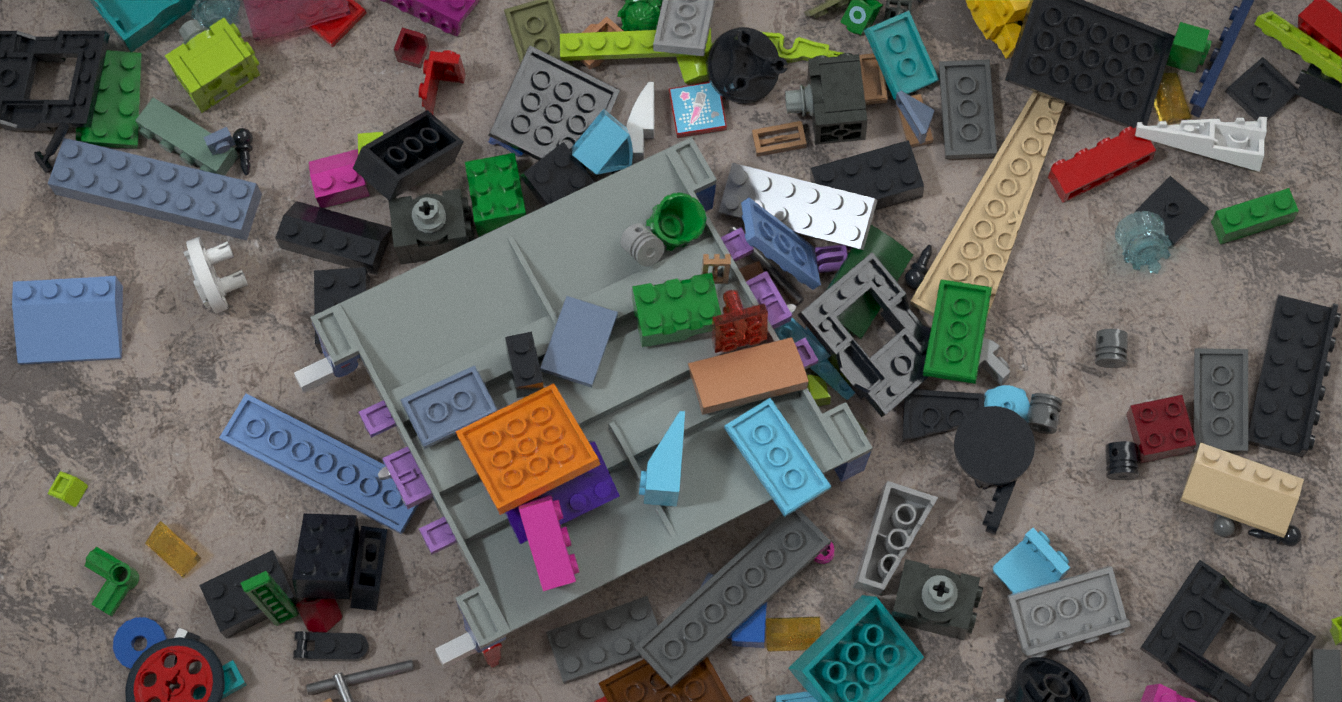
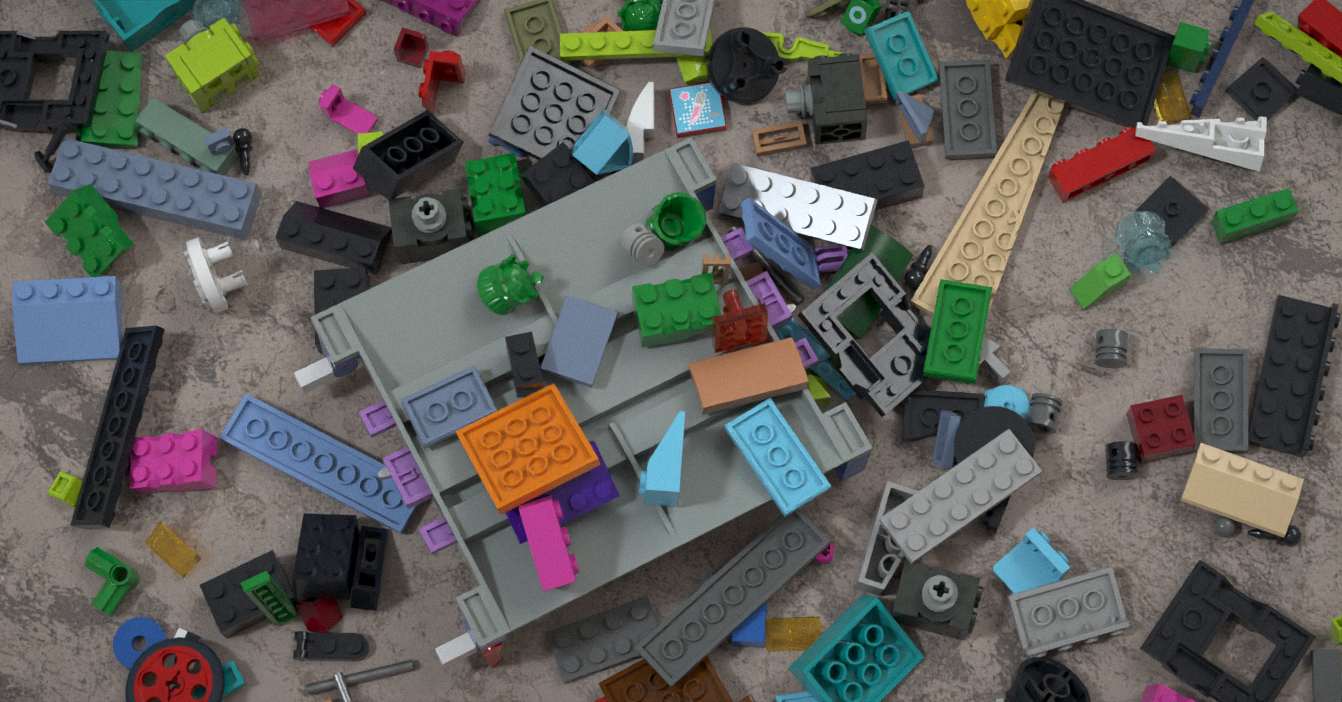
(90, 230): none -> green piece
(117, 427): none -> black plate
(173, 462): none -> dark pink piece
(344, 112): none -> dark pink bracket
(507, 285): none -> green hair
(945, 437): none -> sand blue tile
(960, 496): none -> light grey plate
(1100, 282): none -> bright green slope

